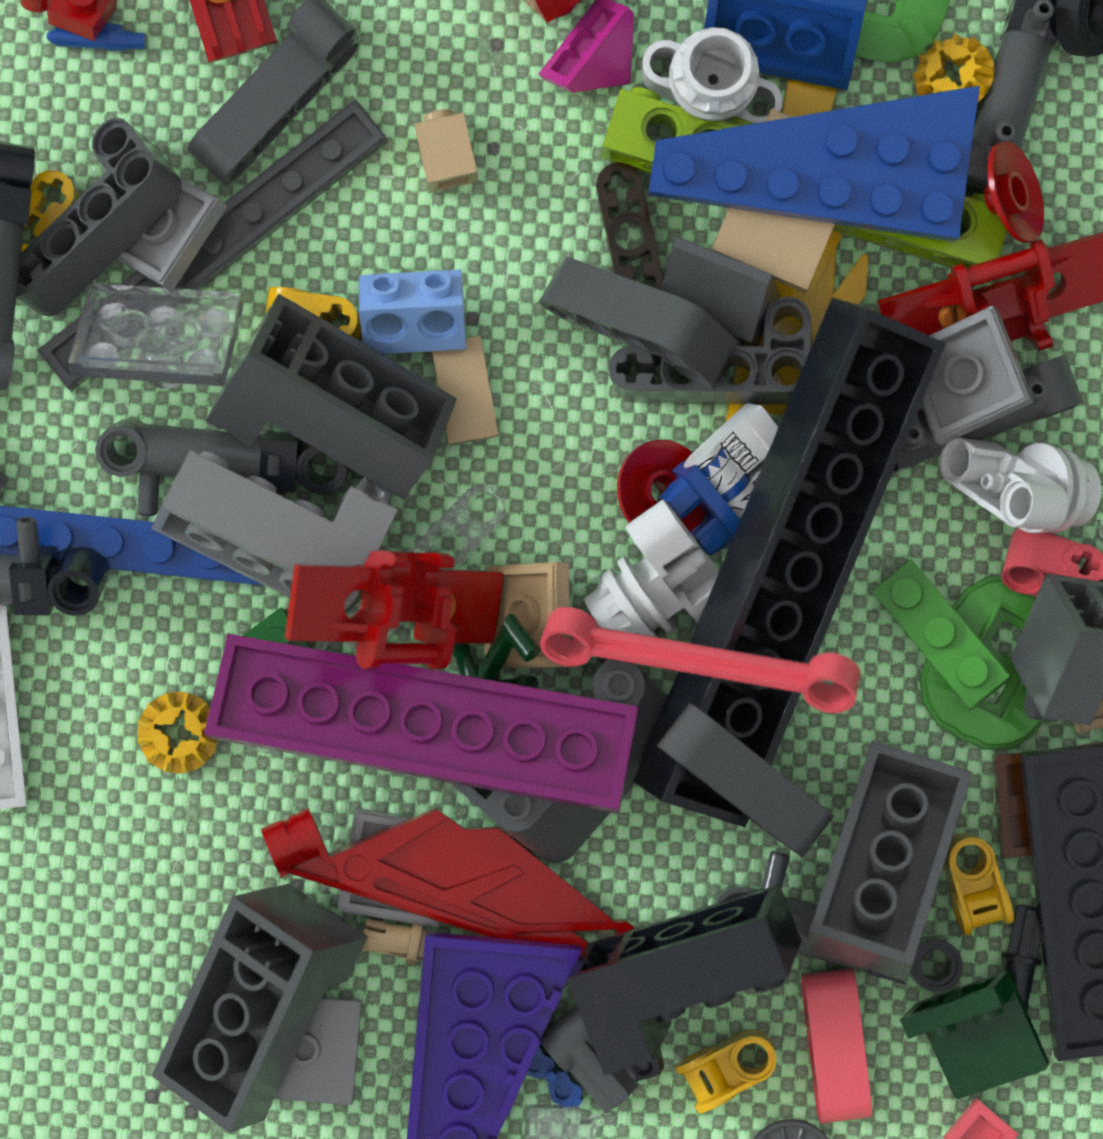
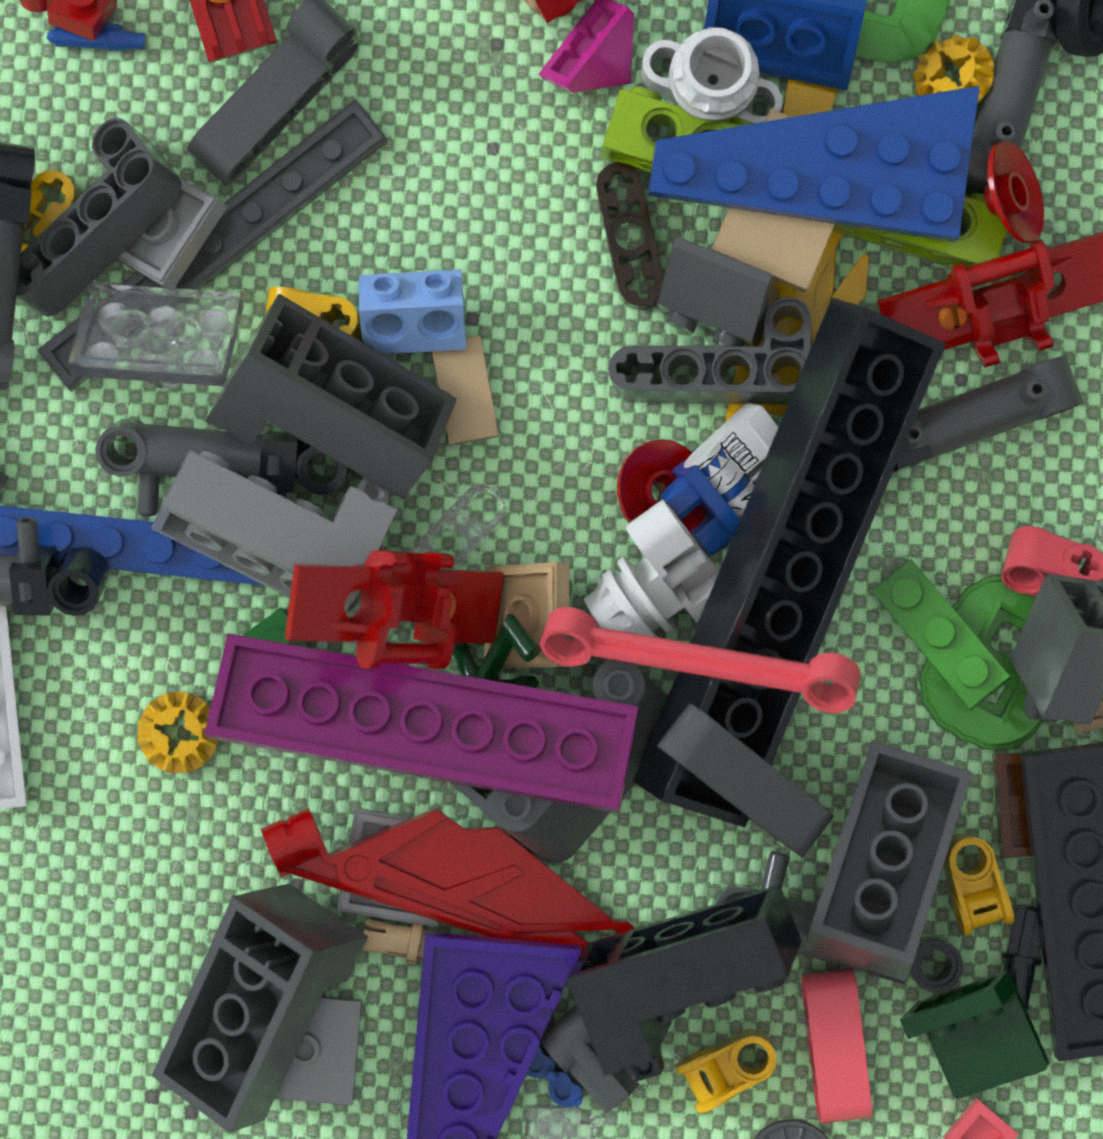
(446, 150): tan brick -> none
(641, 318): dark grey beam -> none
(974, 378): light grey plate -> none
(1034, 490): white beam -> none

